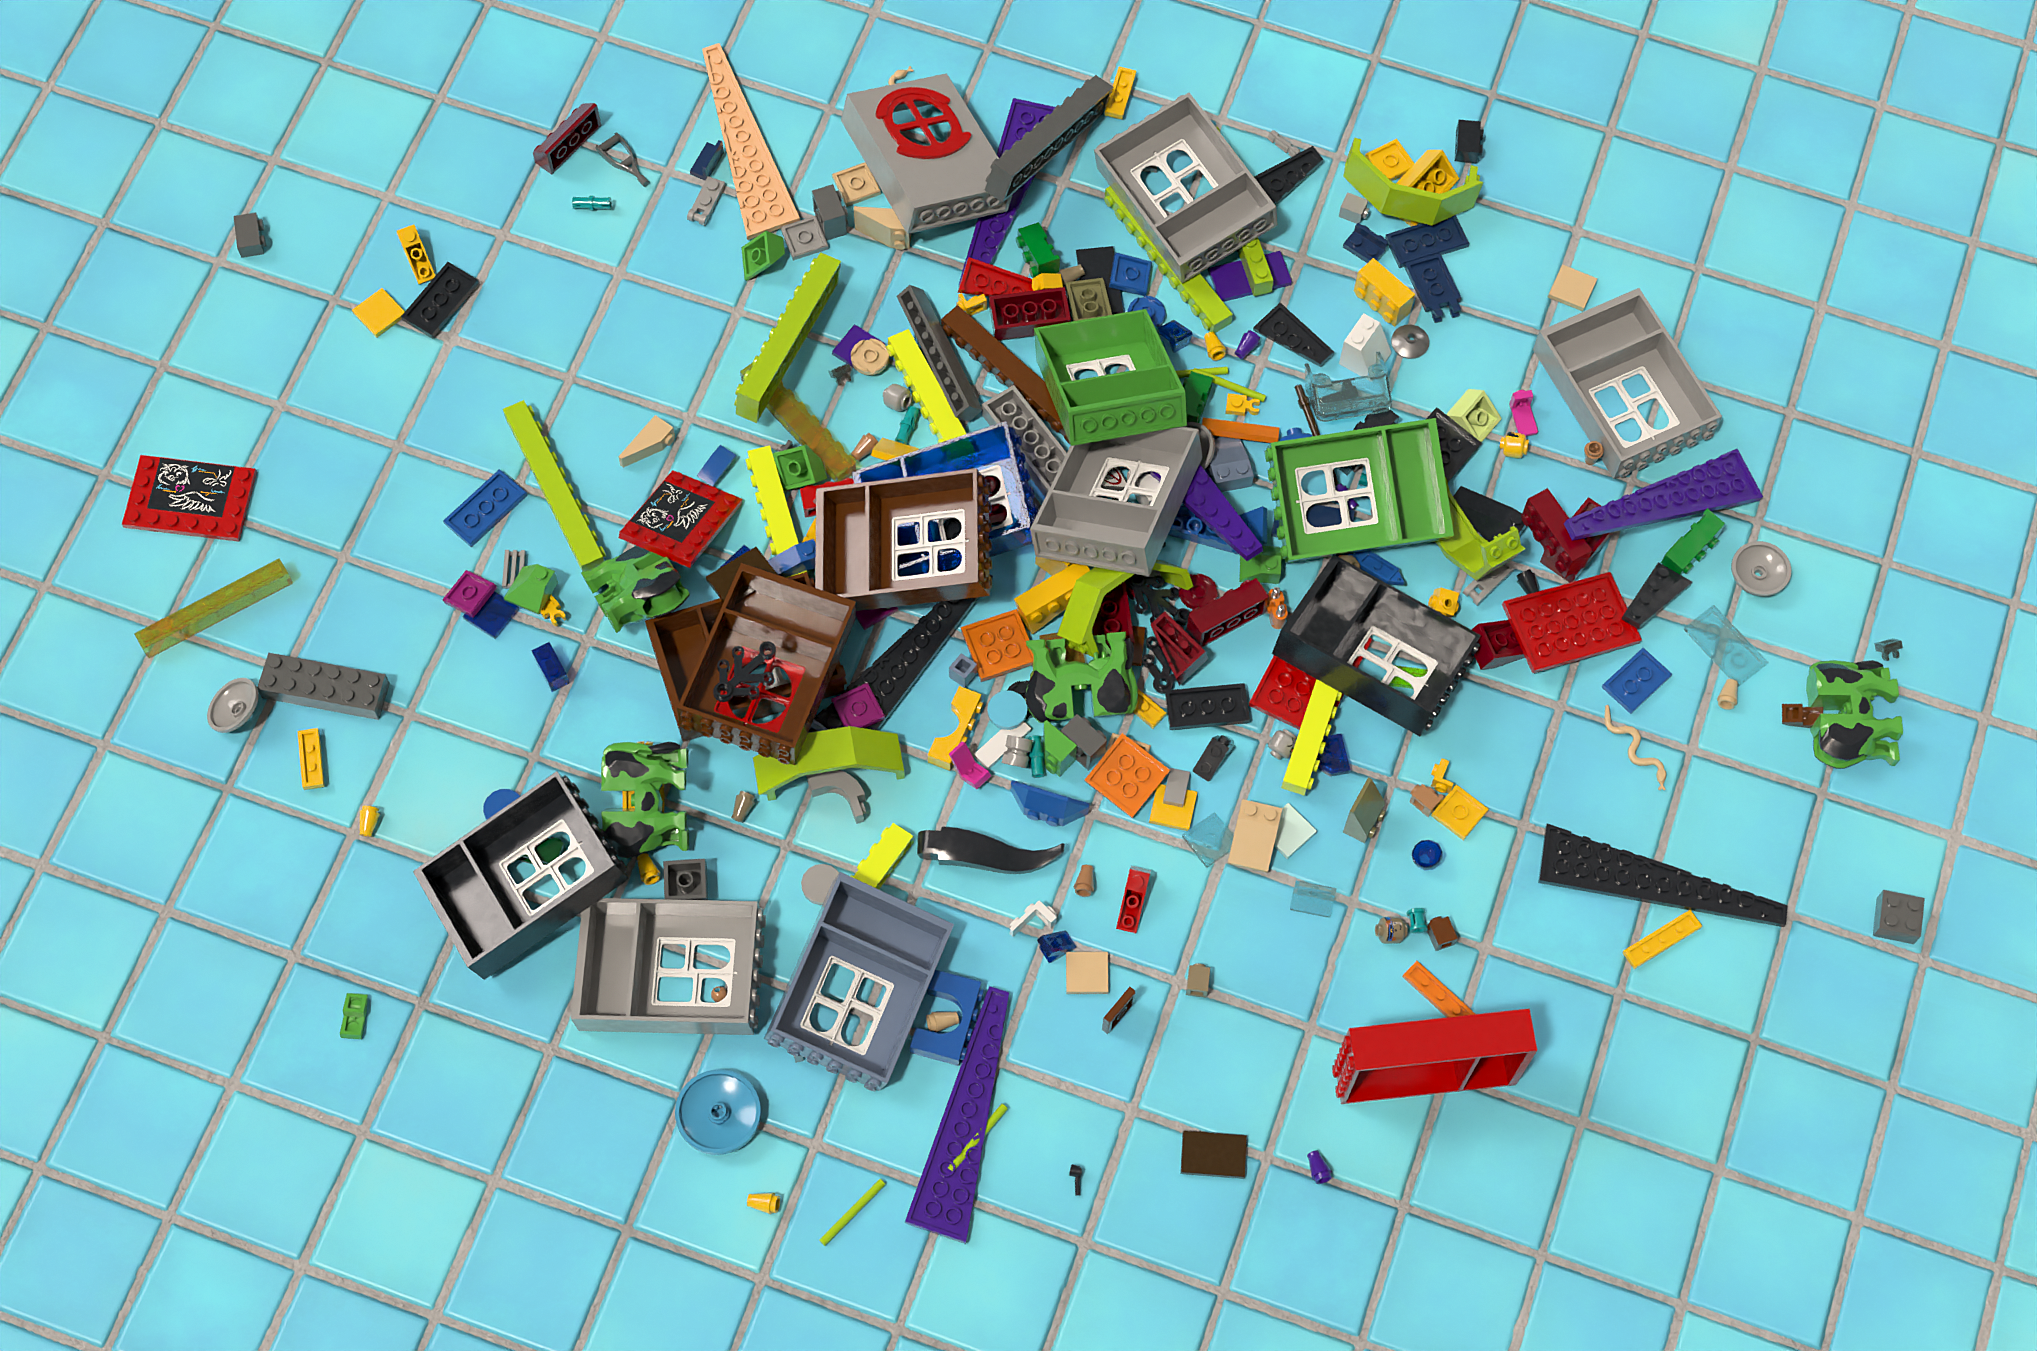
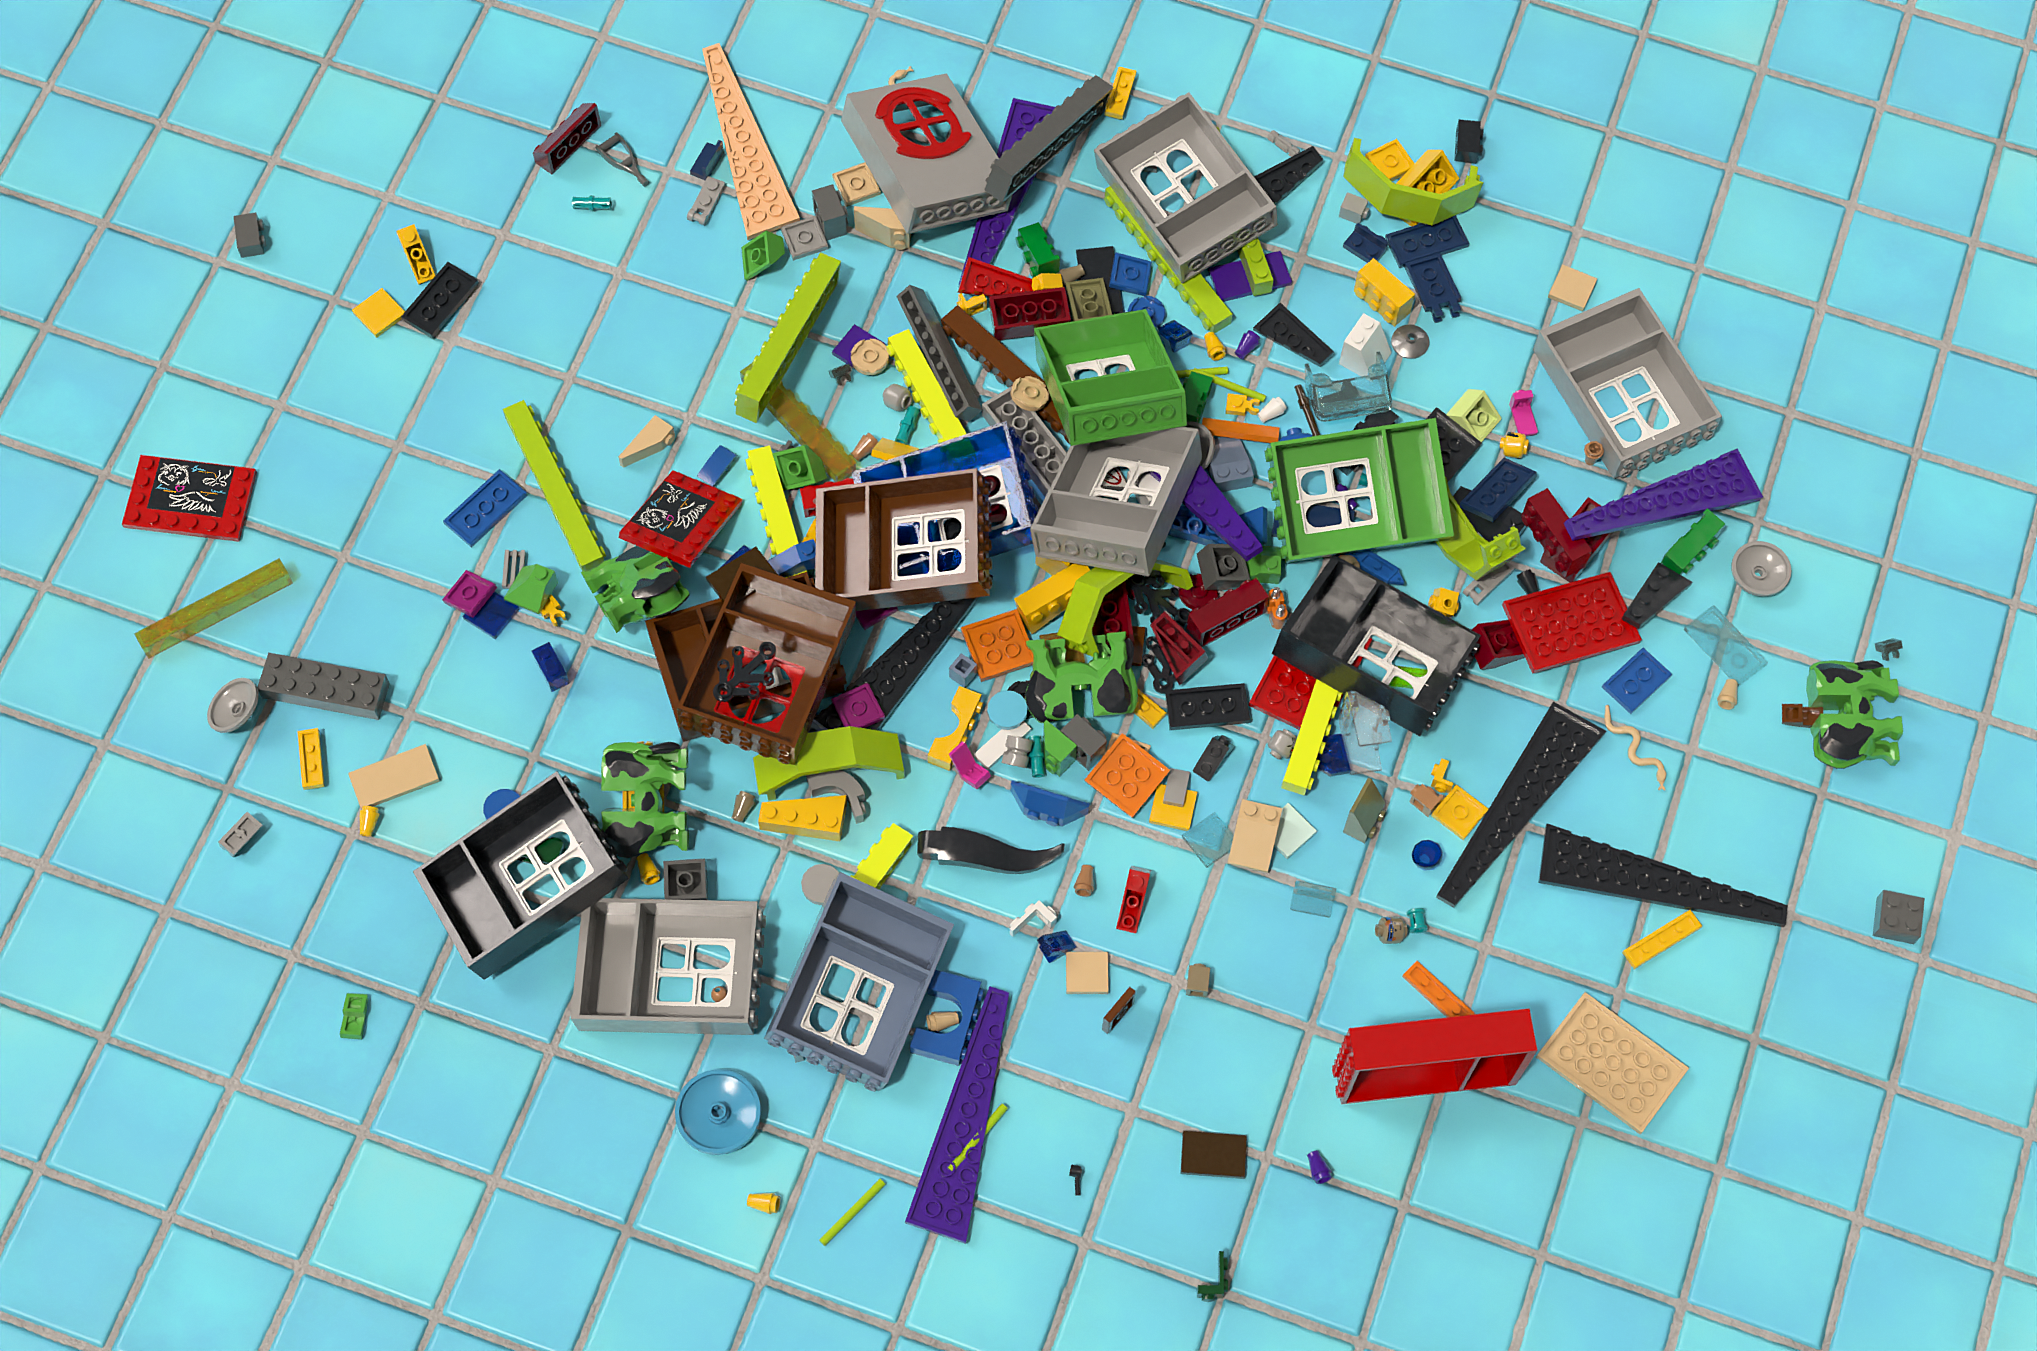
(240, 834): none -> light grey hinge
(393, 776): none -> tan tile
(805, 817): none -> yellow wedge
(1029, 393): none -> tan tile
(1210, 1292): none -> dark green bracket
(1221, 567): none -> dark grey brick
(1273, 409): none -> white cone
(1363, 730): none -> clear windscreen
(1441, 933): reddish brown brick -> none
(1498, 489): none -> dark blue tile
(1544, 765): none -> black wing
(1612, 1063): none -> tan plate

